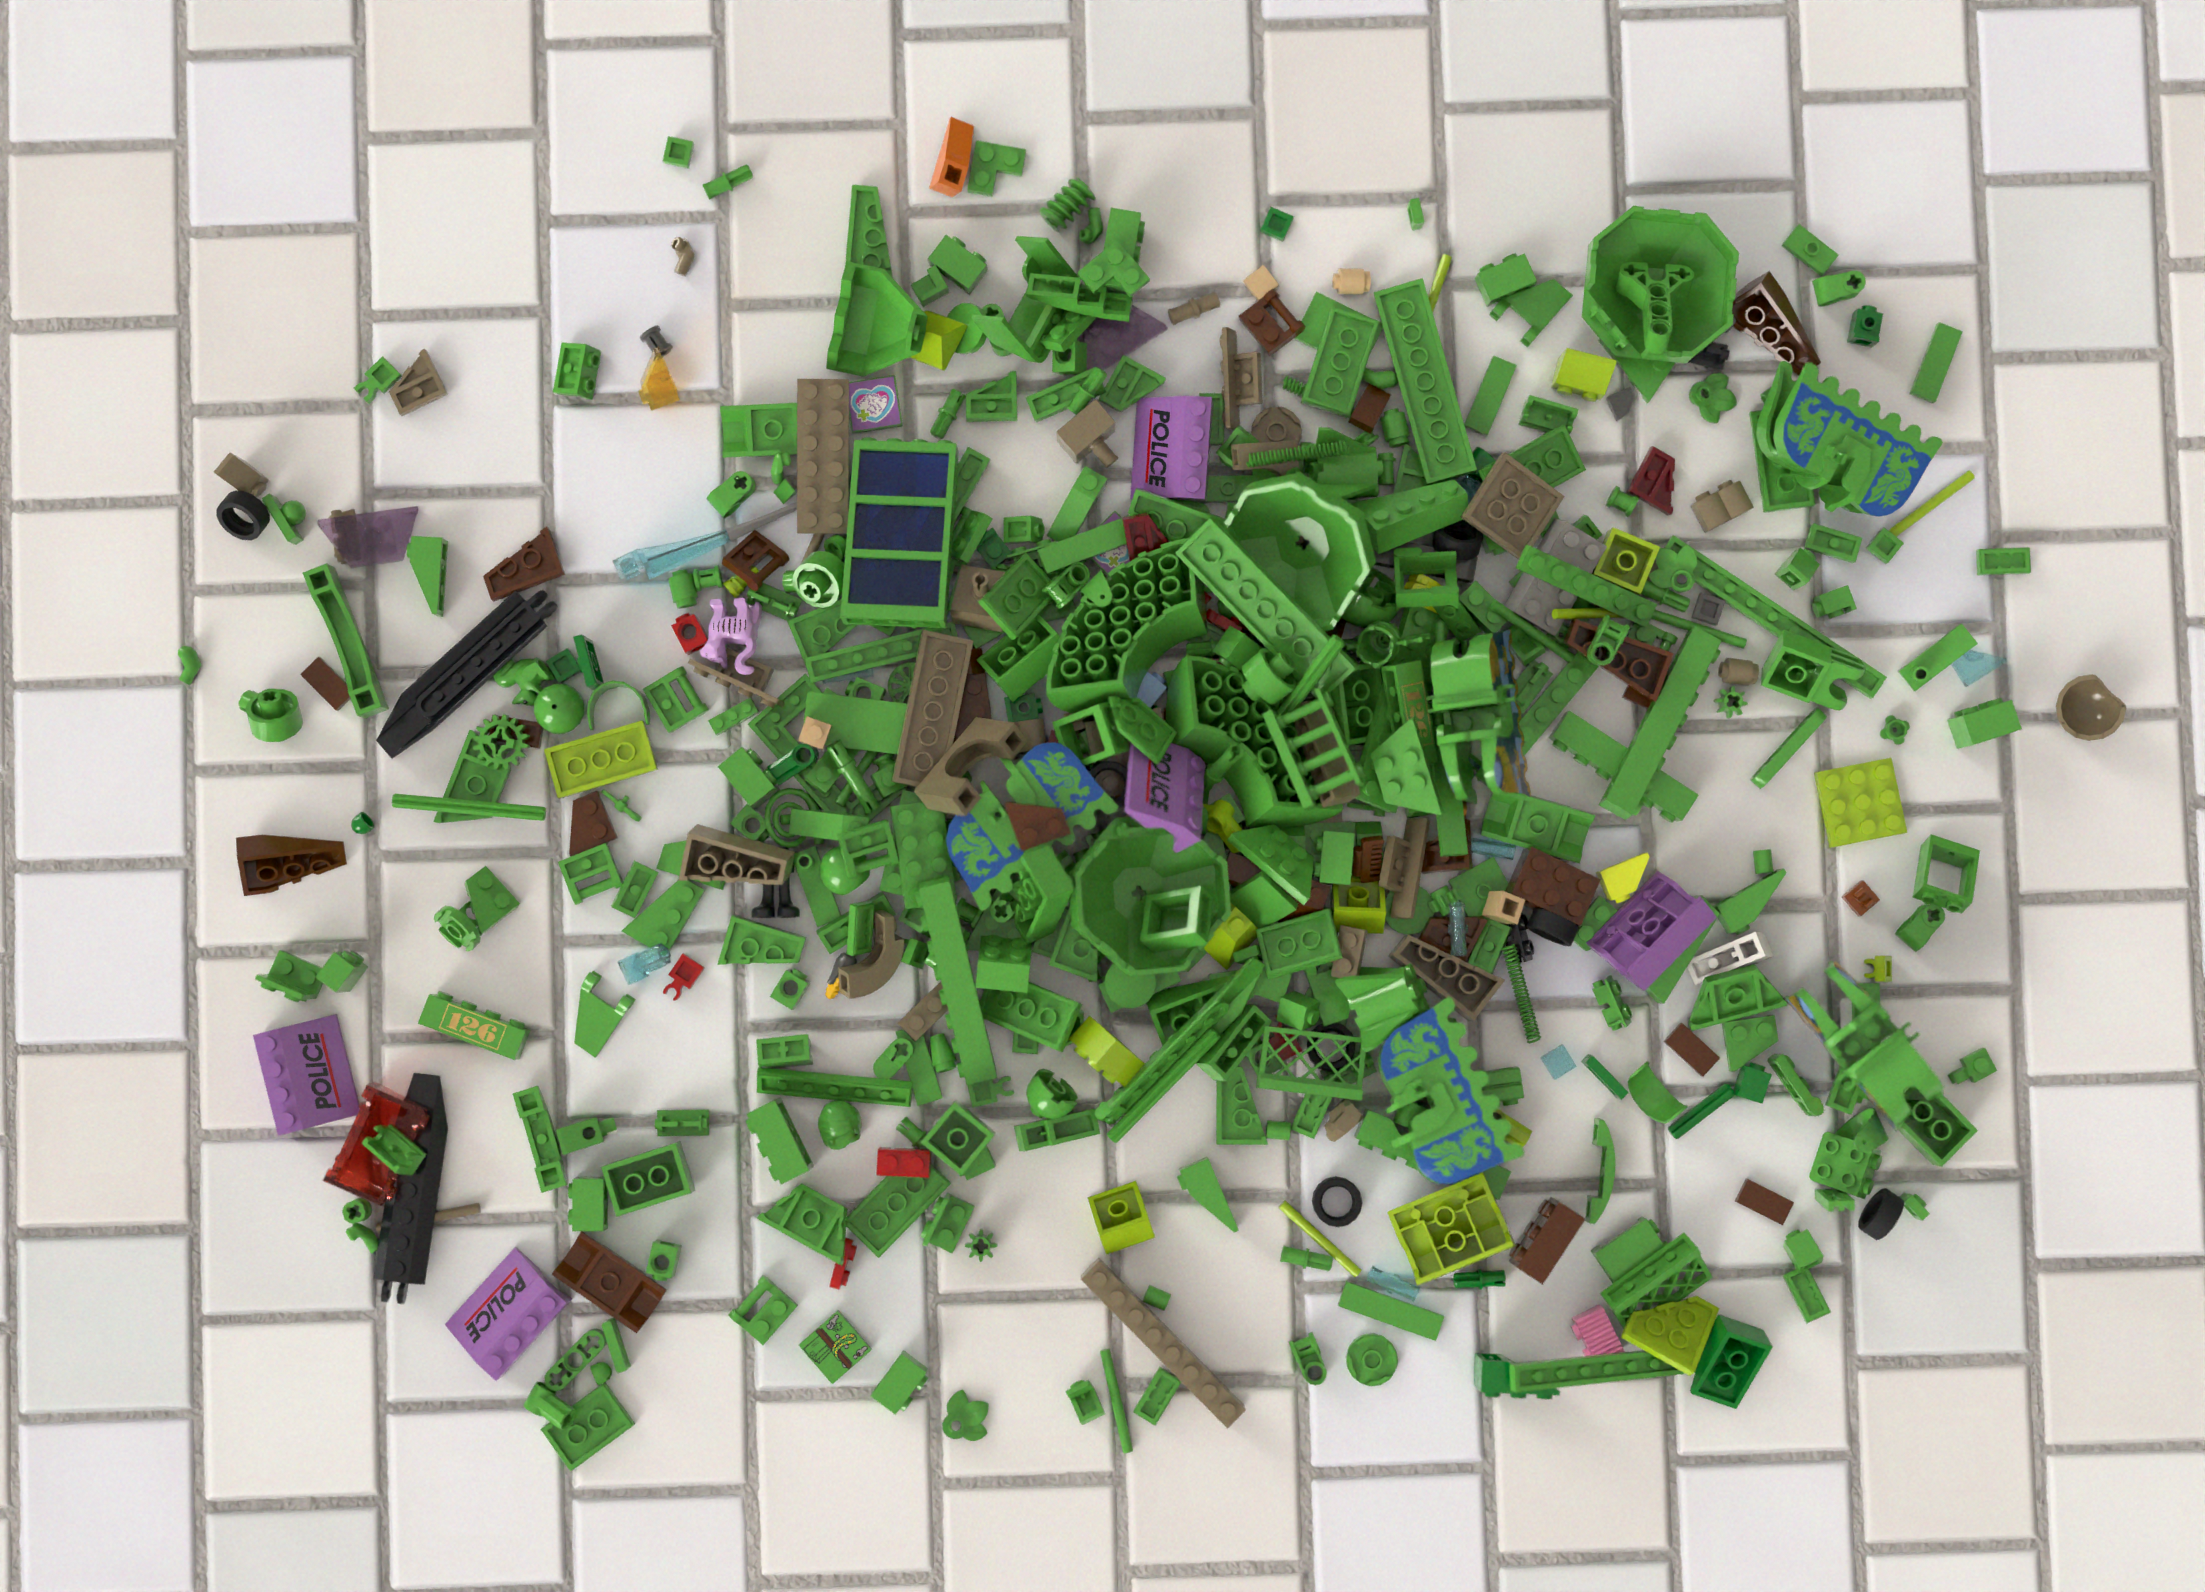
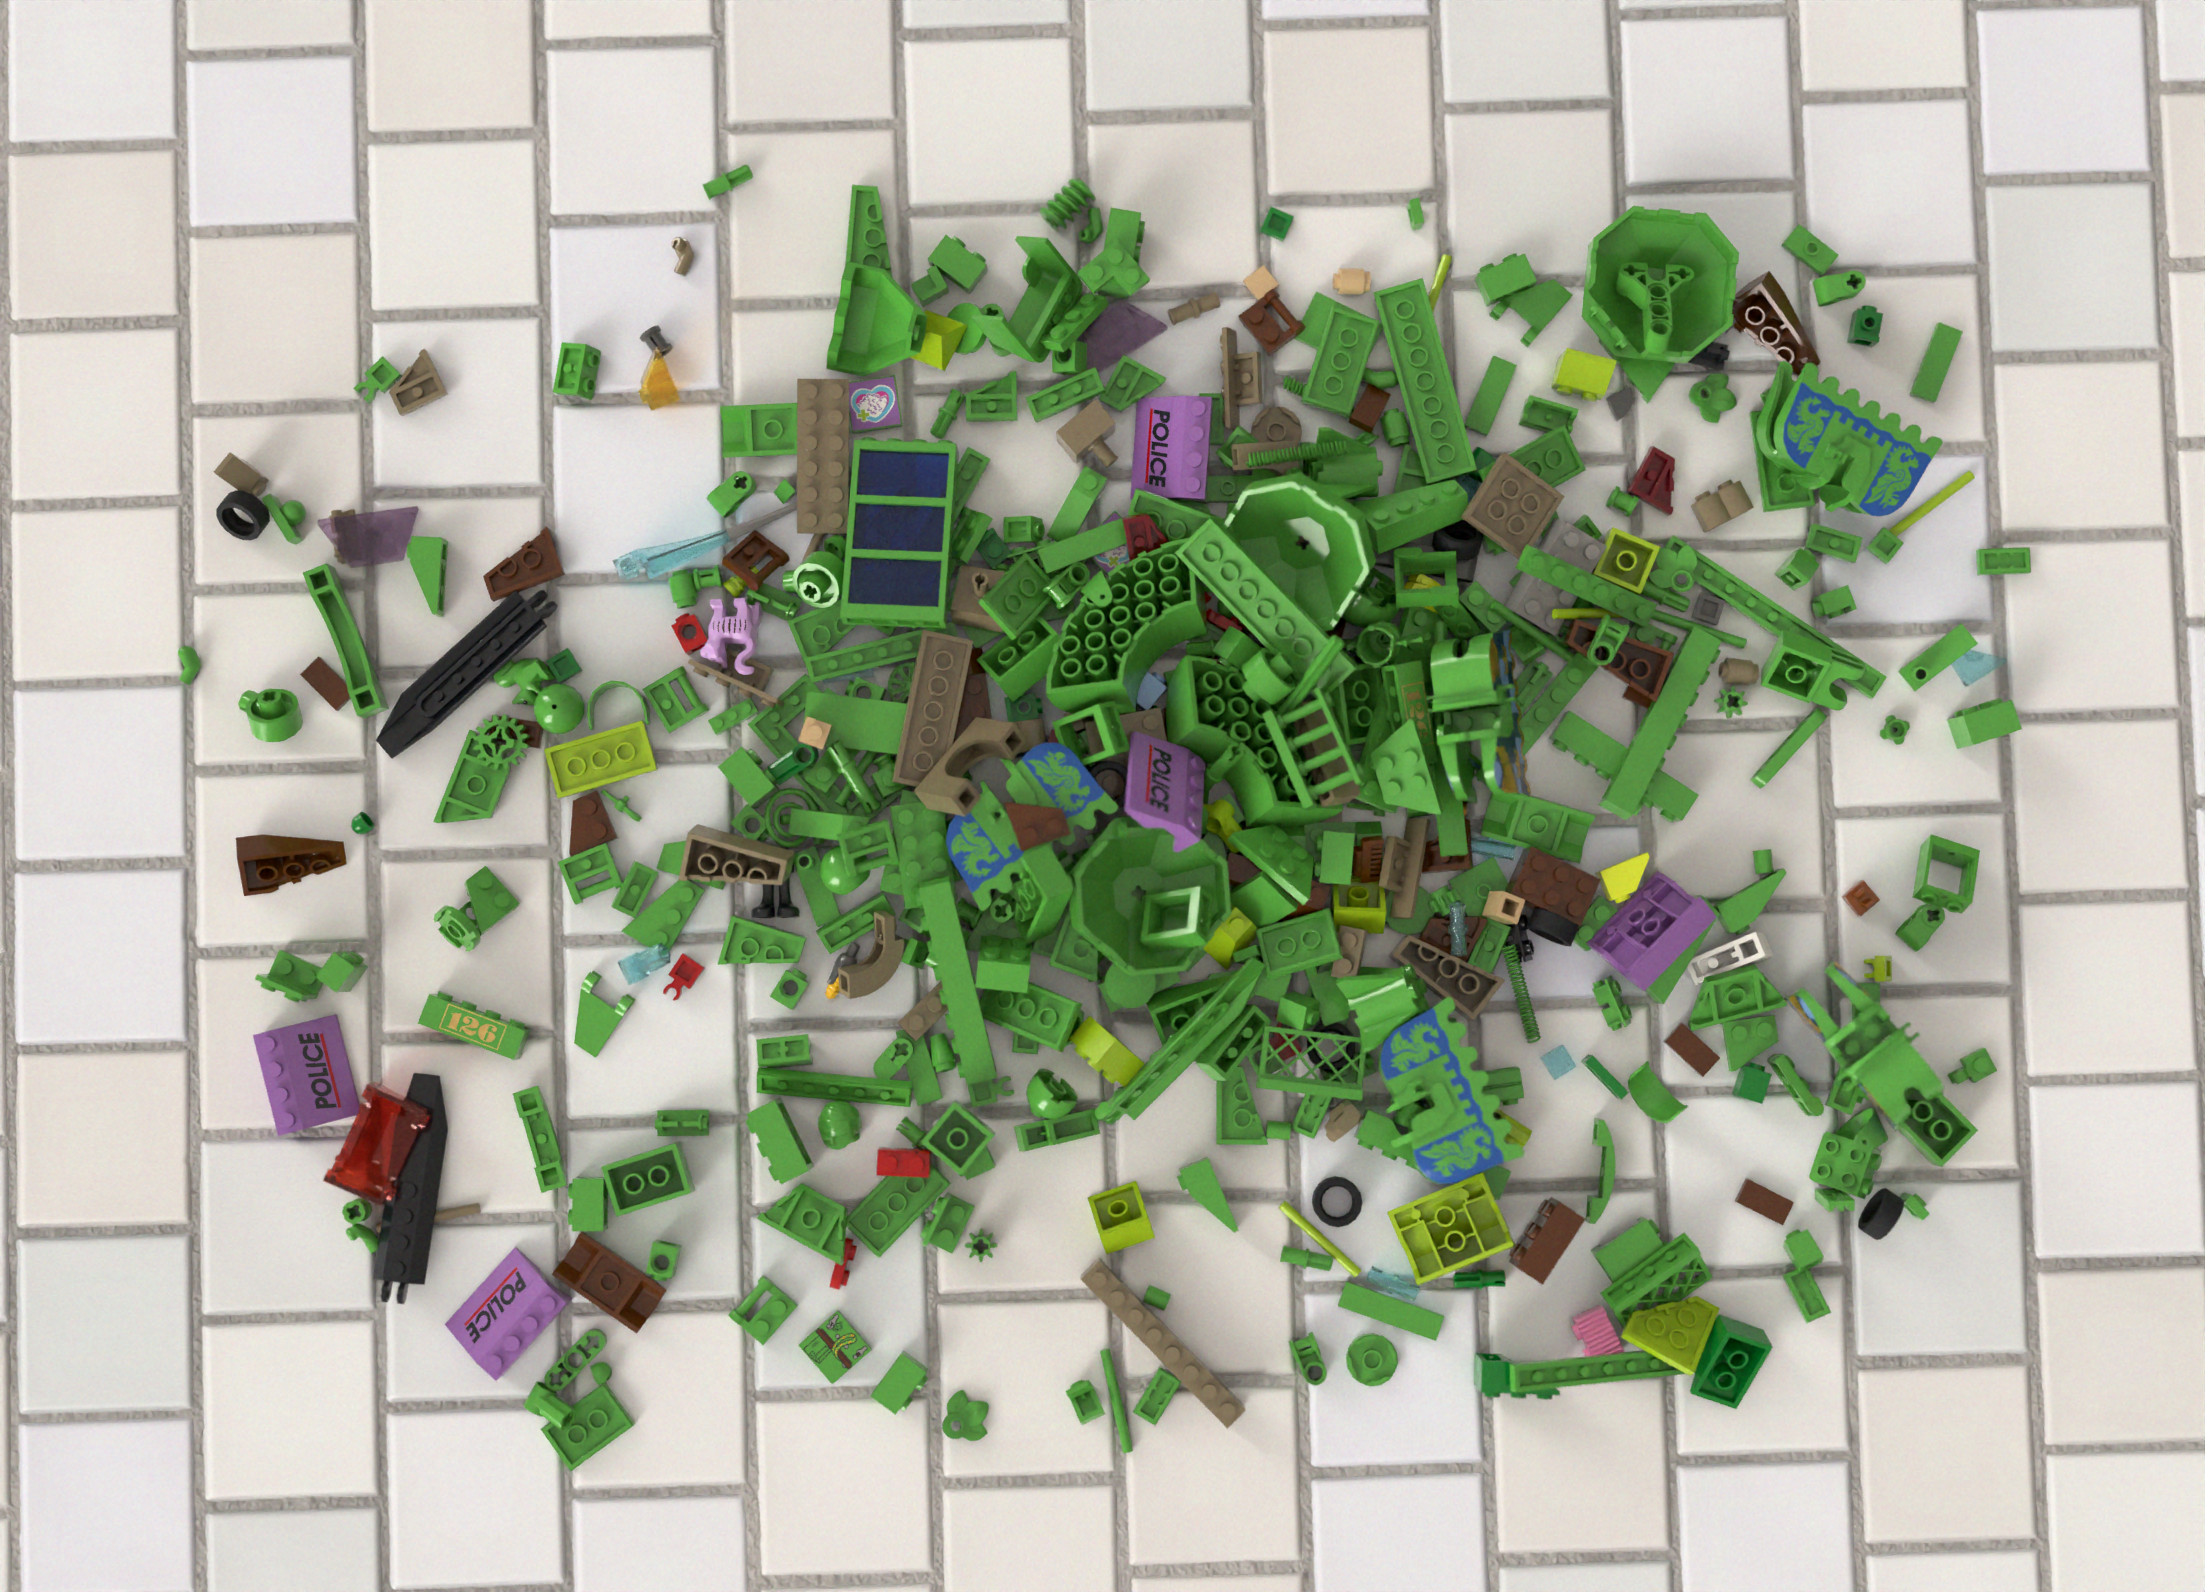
(395, 1149): bright green hinge -> none
(469, 807): bright green axle -> none
(572, 1137): bright green torso -> none
(588, 661): green plate -> none
(616, 1345): bright green tile -> none
(678, 152): bright green plate -> none
(779, 461): bright green arm -> none
(860, 928): bright green plate -> none
(953, 158): orange slope -> none
(989, 160): bright green plate -> none
(1073, 296): bright green slope -> none
(1087, 390): bright green axle -> none
(1142, 727): bright green tile -> none
(1164, 1085): bright green axle -> none
(1388, 469): bright green pin -> none
(1701, 1111): green axle -> none
(1860, 802): lime plate -> none
(2089, 709): dark tan cylinder -> none

